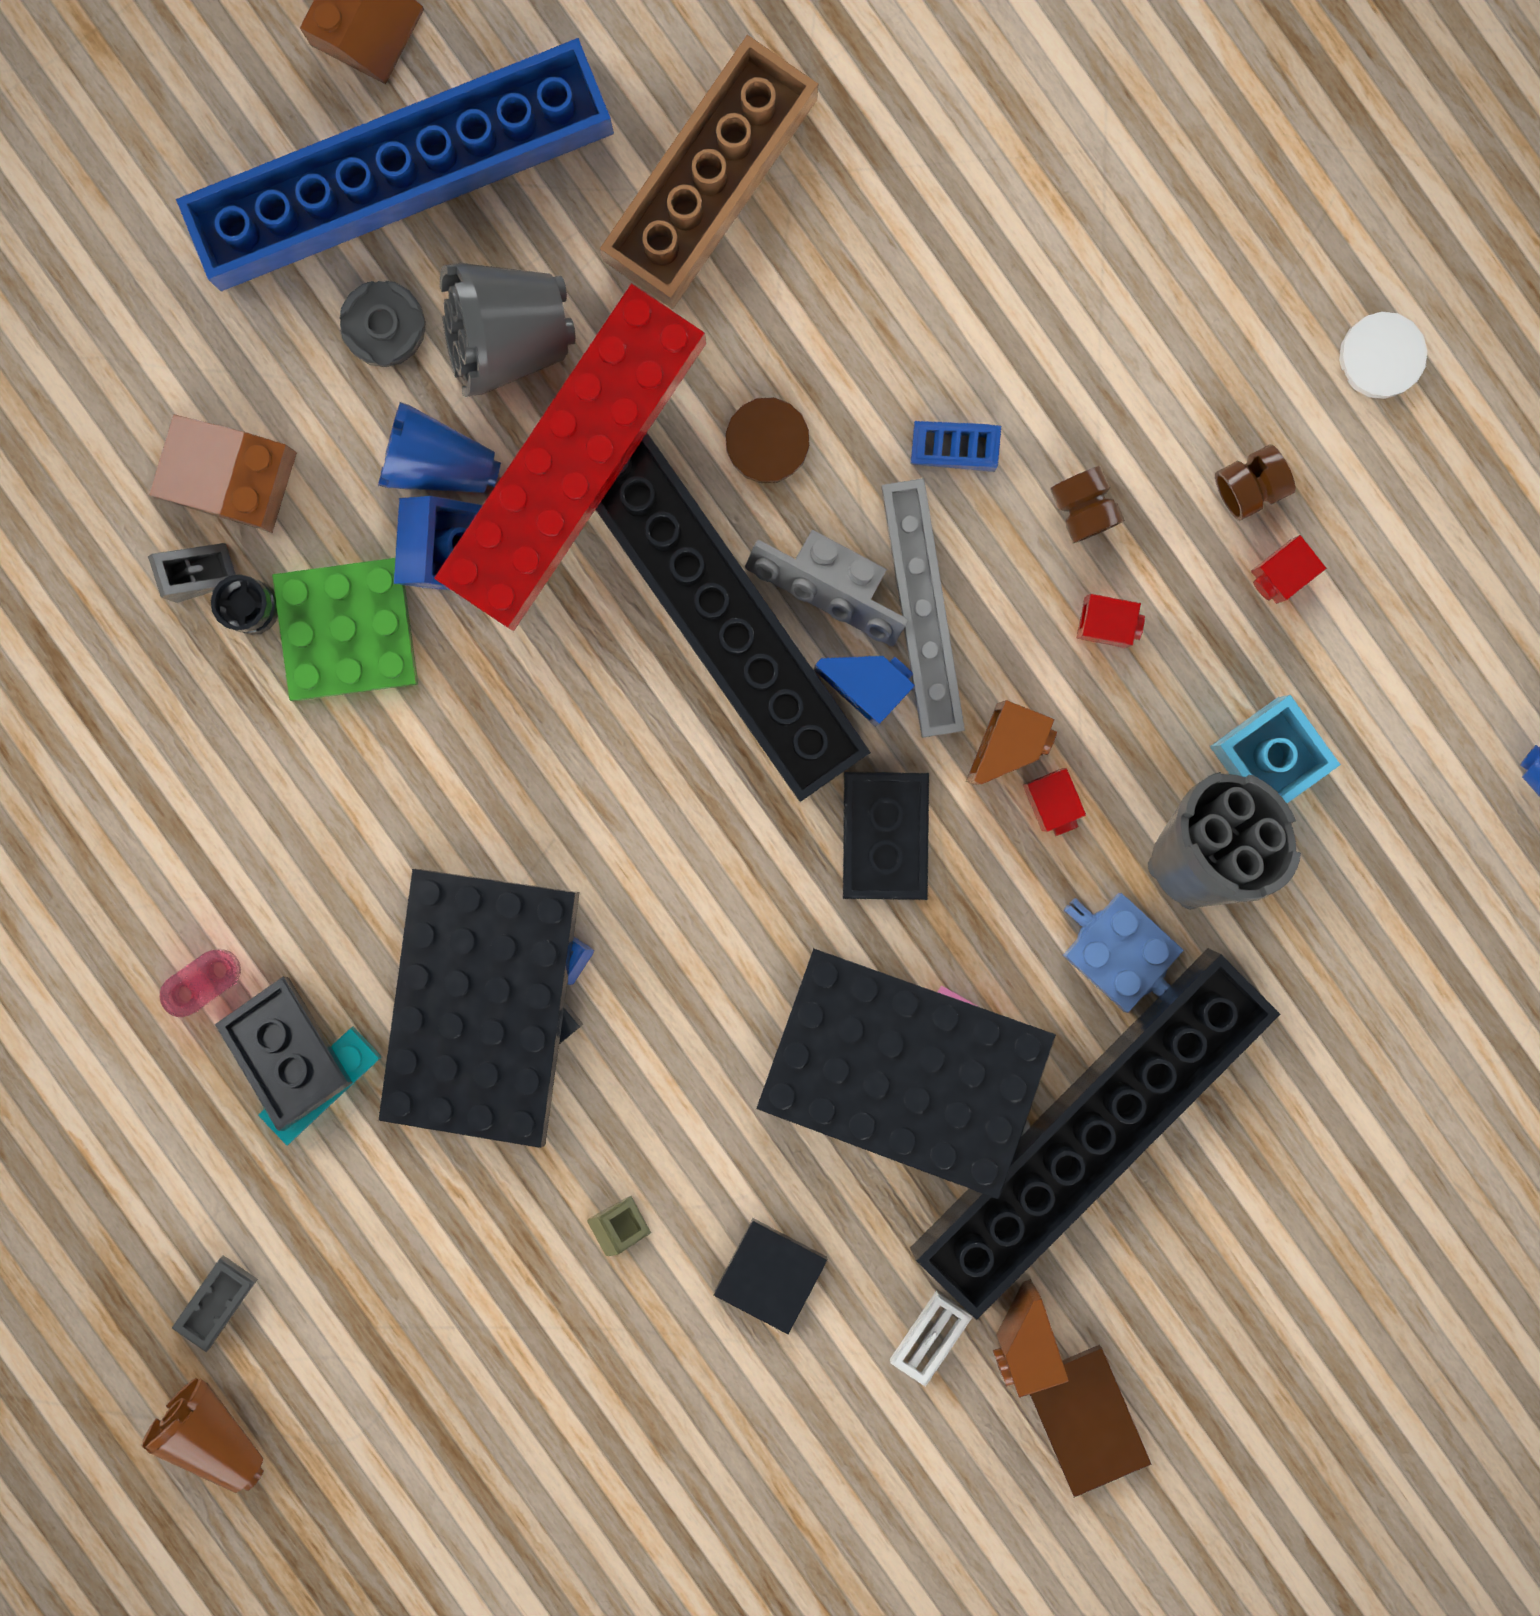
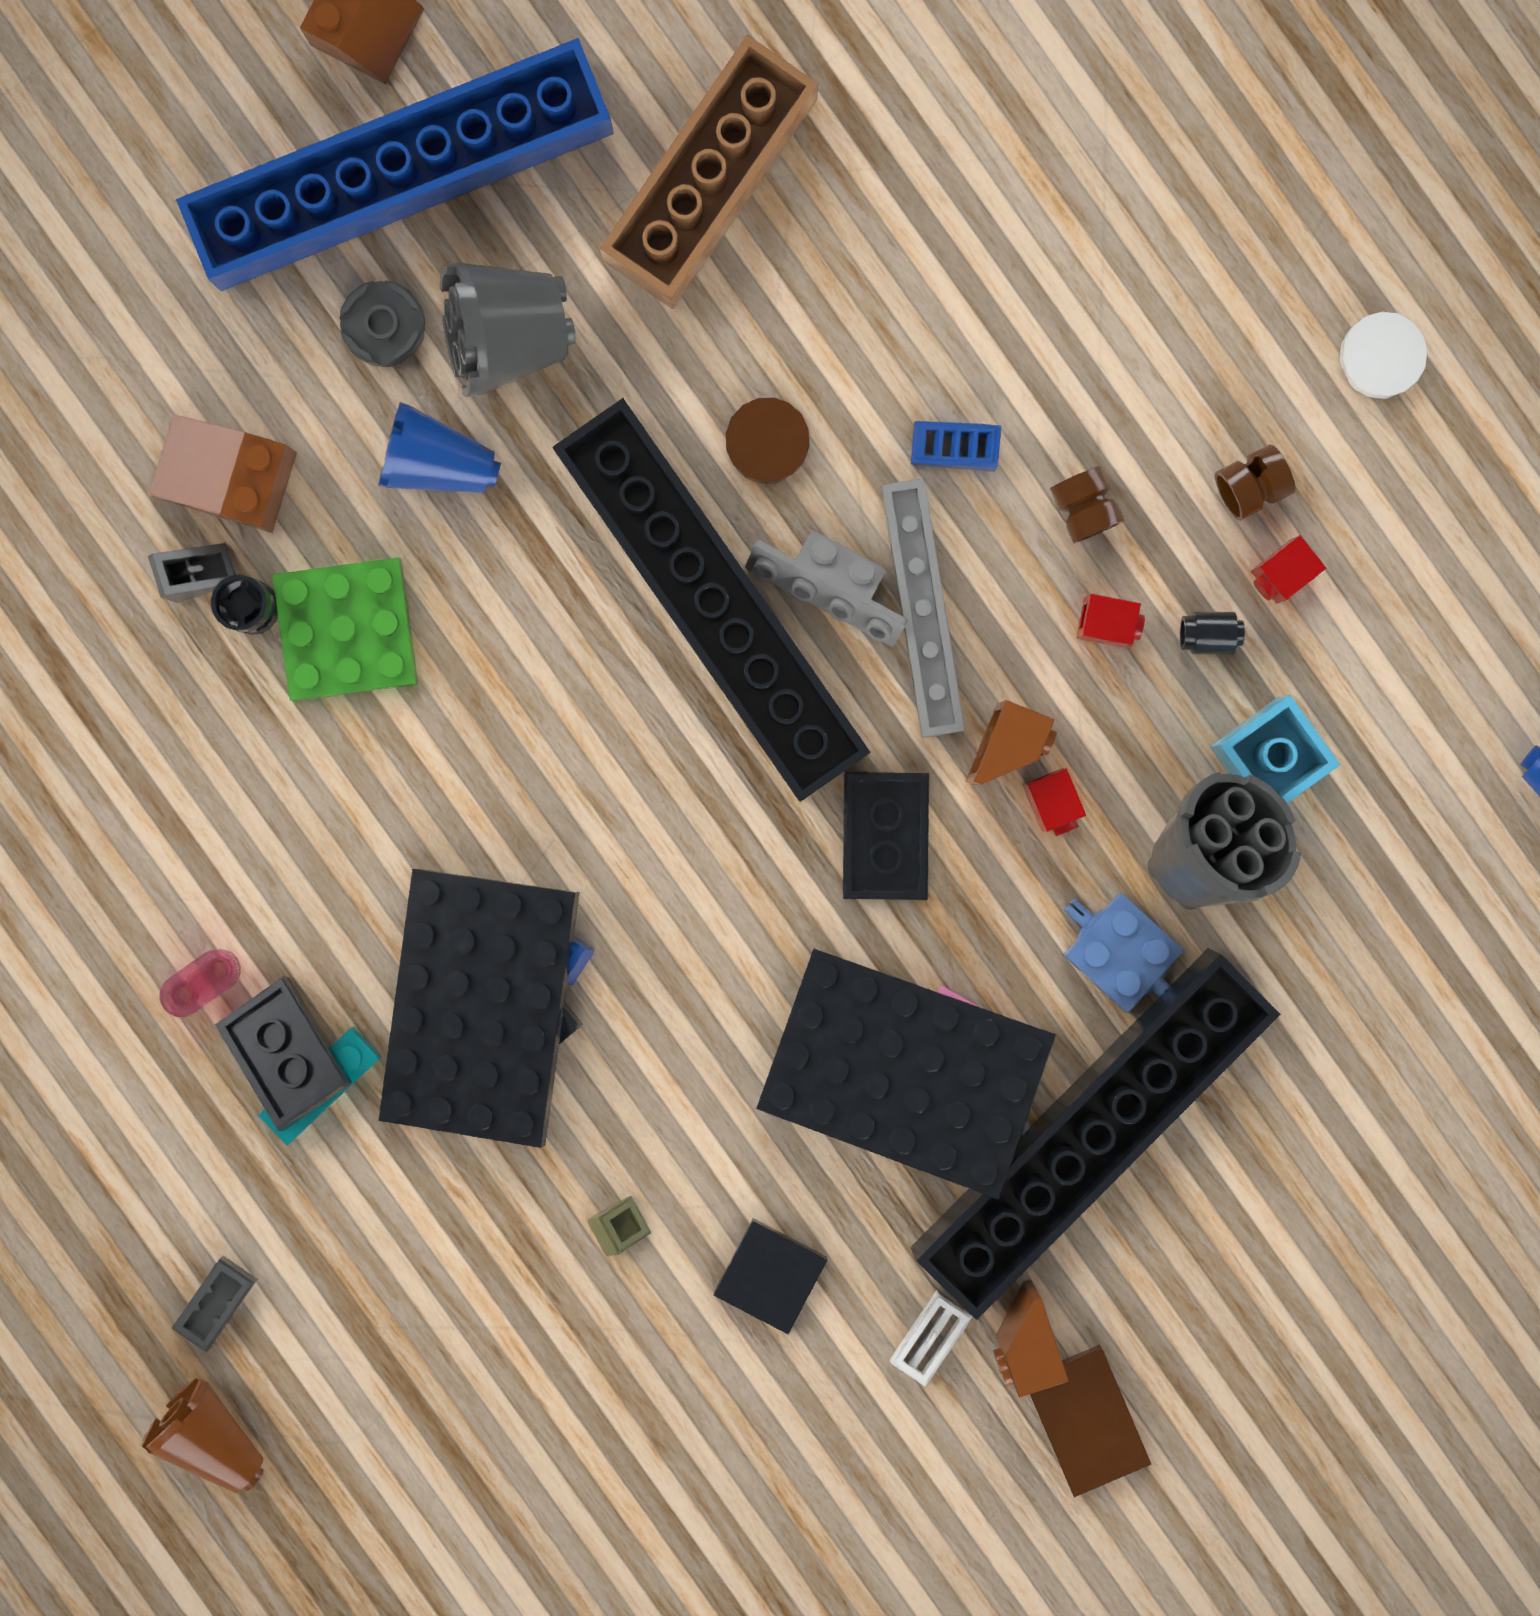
(427, 535): blue slope -> none
(572, 457): red brick -> none
(868, 683): blue slope -> none
(1211, 632): none -> black brick

